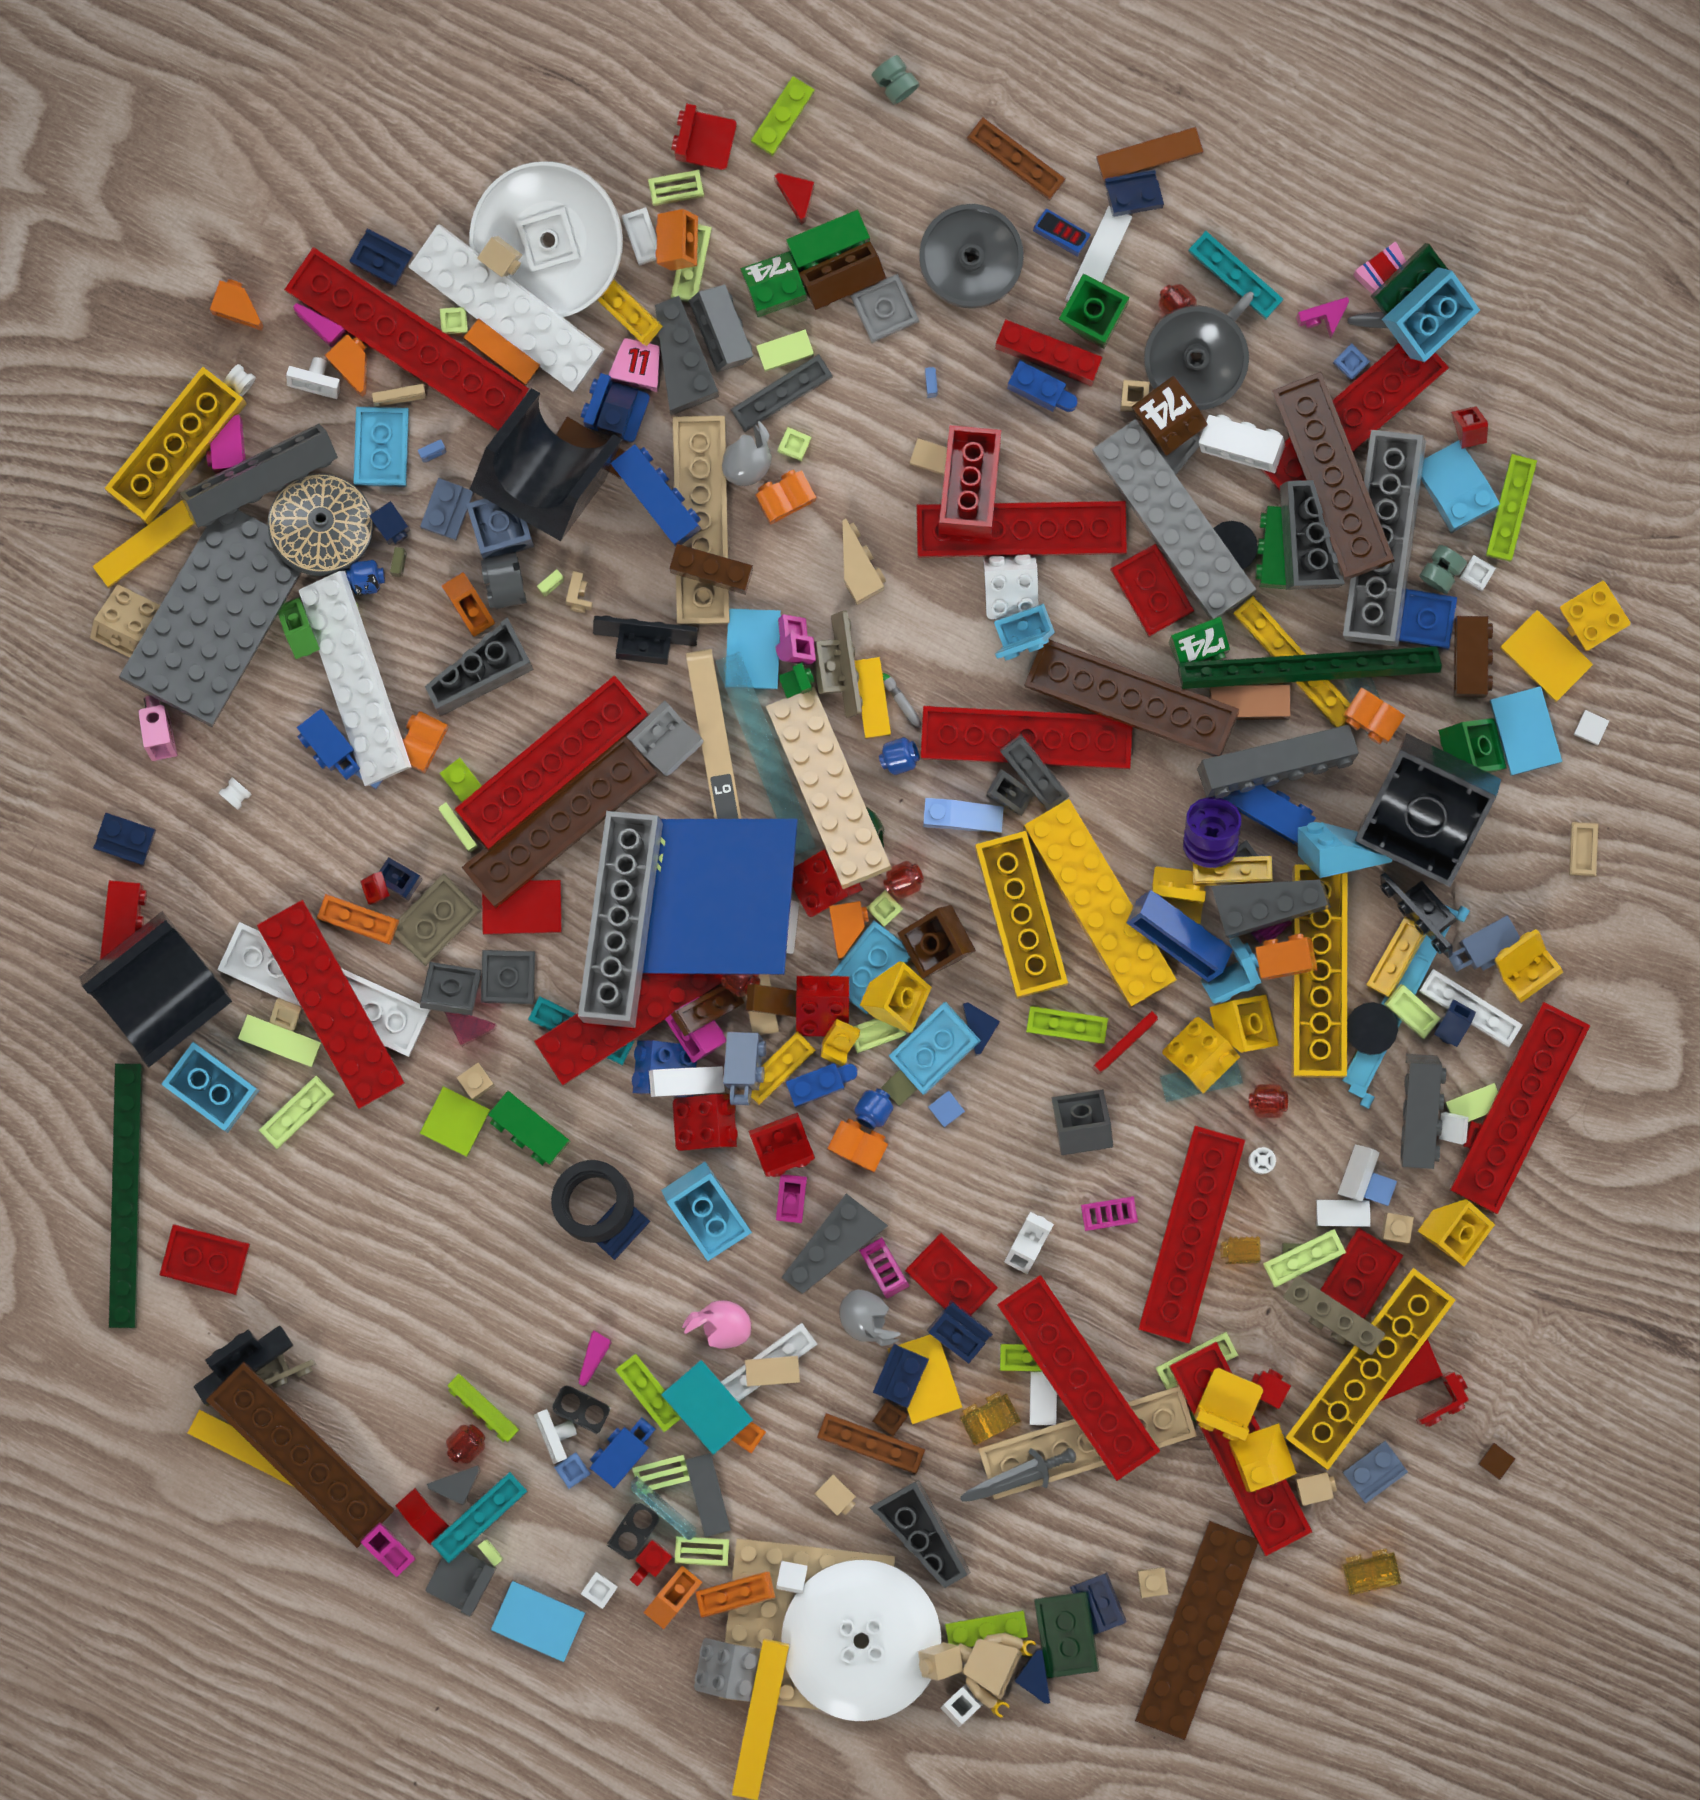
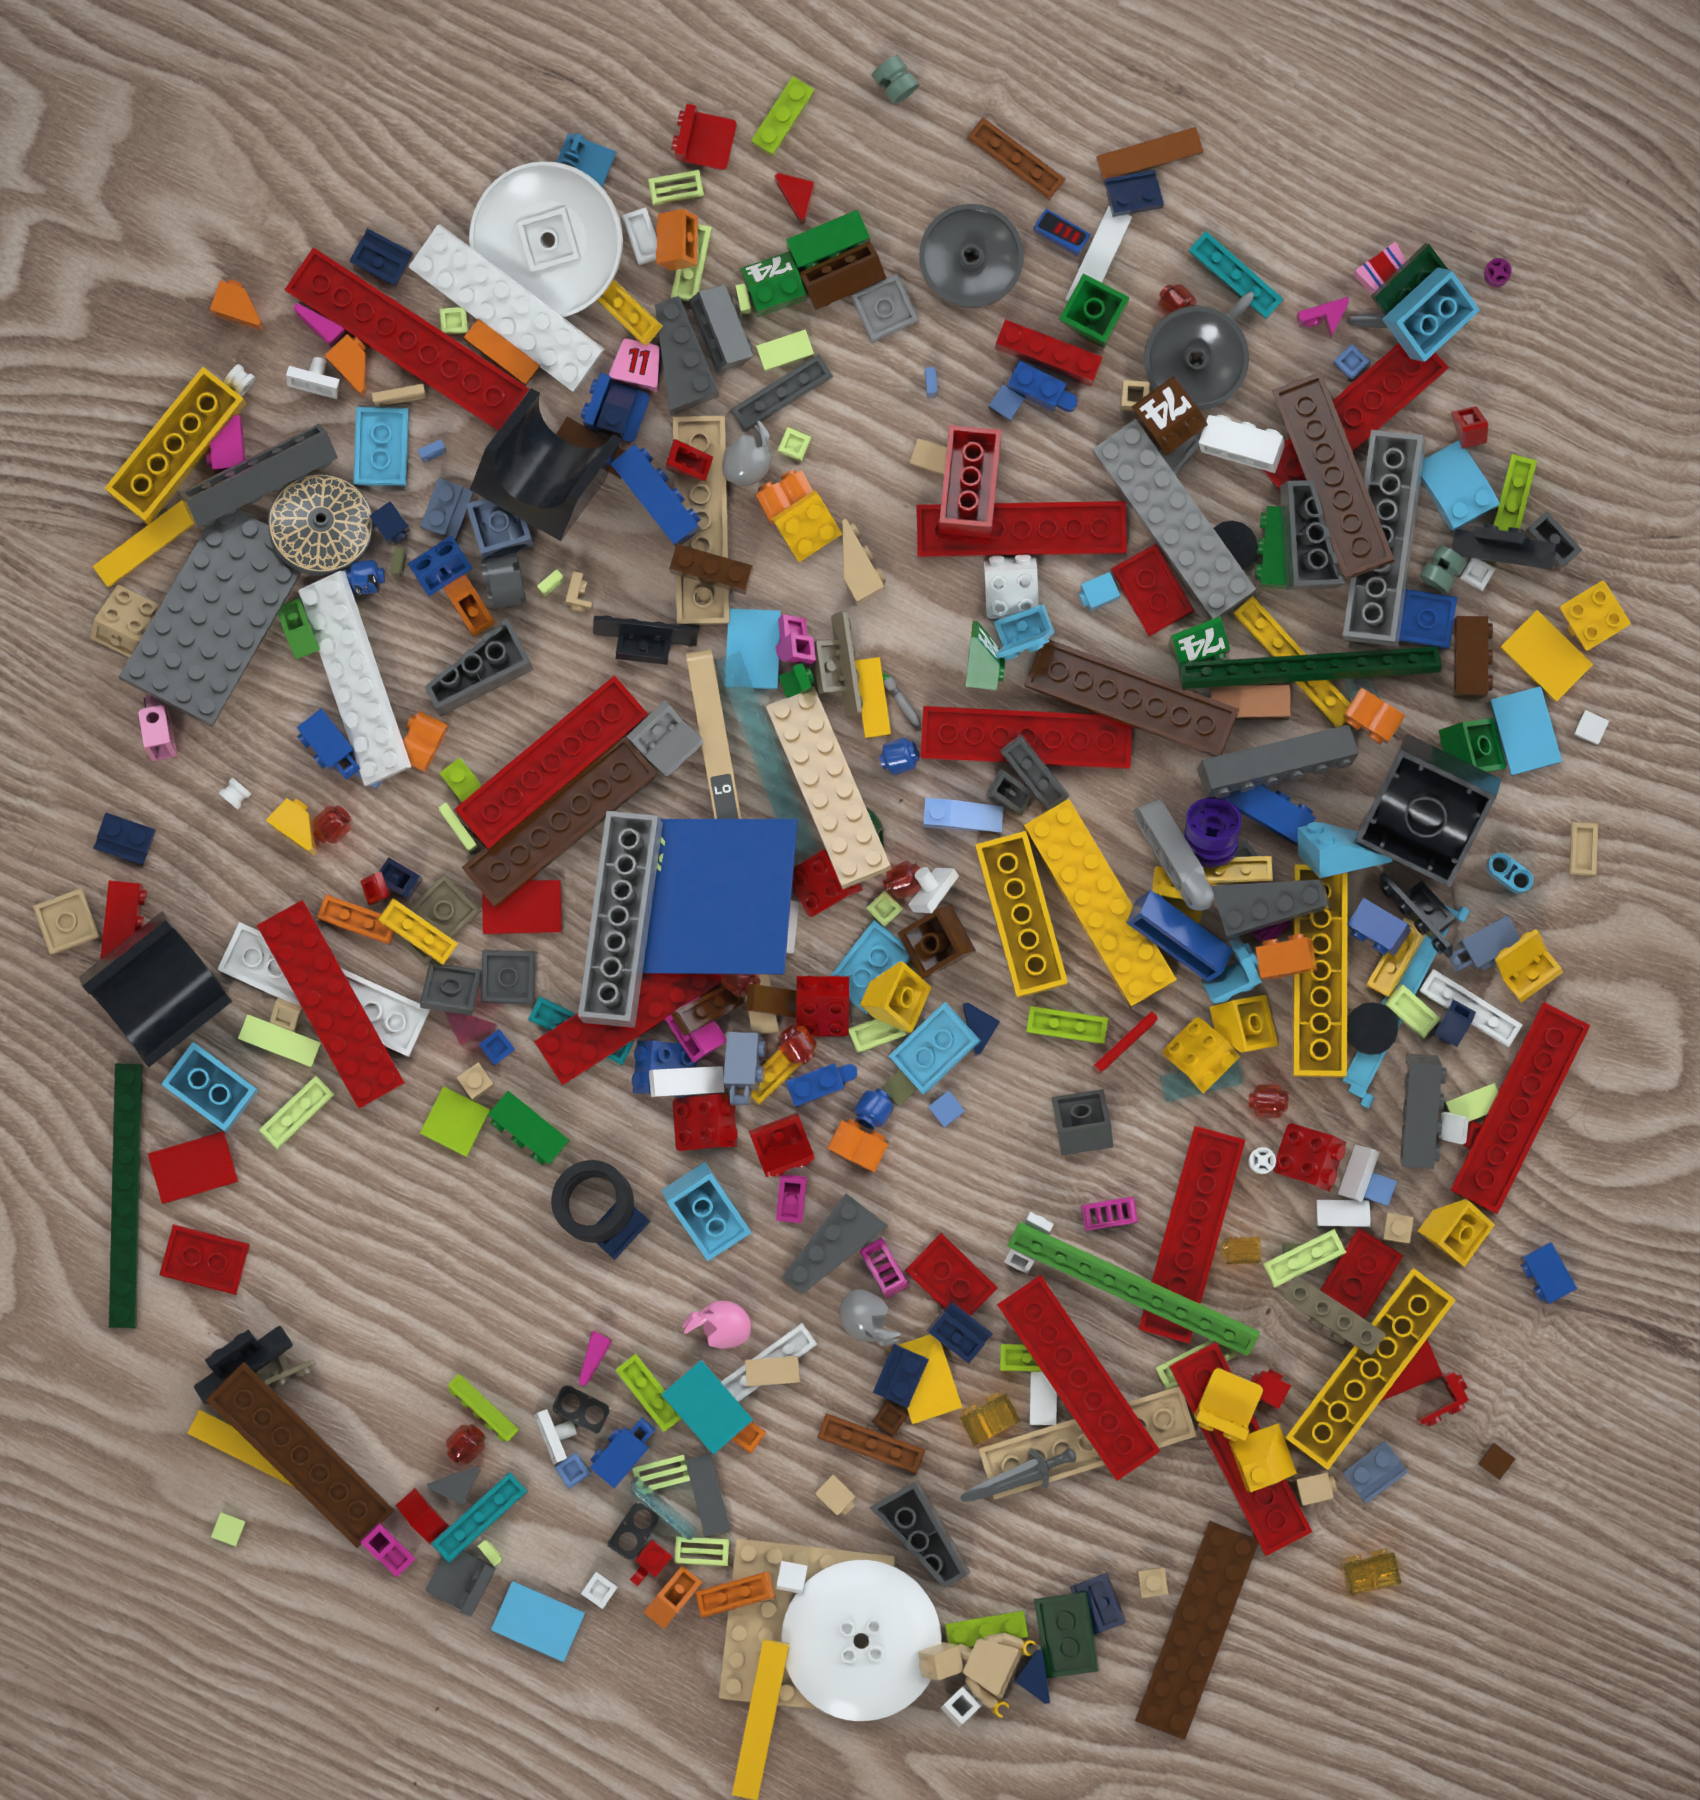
(66, 921): none -> tan tile
(193, 1167): none -> red tile
(228, 1529): none -> yellowish green tile
(294, 823): none -> yellow slope
(331, 824): none -> clear red head
(417, 931): none -> yellow tile
(440, 566): none -> blue brick
(497, 1047): none -> blue plate
(500, 257): tan brick -> none
(587, 157): none -> dark azure hinge
(688, 461): none -> red slope
(726, 1670): light grey bracket -> none
(743, 299): none -> yellowish green tile
(797, 1044): none -> clear red head
(806, 526): none -> yellow plate
(839, 1042): yellow bracket -> none
(847, 925): orange slope -> none
(933, 888): none -> white tile
(983, 667): none -> slope
(1006, 402): none -> medium blue tile
(1098, 592): none -> medium azure brick
(1133, 1289): none -> bright green plate
(1174, 854): none -> light grey piece
(1309, 1156): none -> red bracket
(1378, 927): none -> brick
(1500, 268): none -> magenta wheel
(1504, 546): none -> black bracket
(1511, 869): none -> medium azure beam
(1548, 1273): none -> blue brick
(1549, 530): none -> dark grey brick

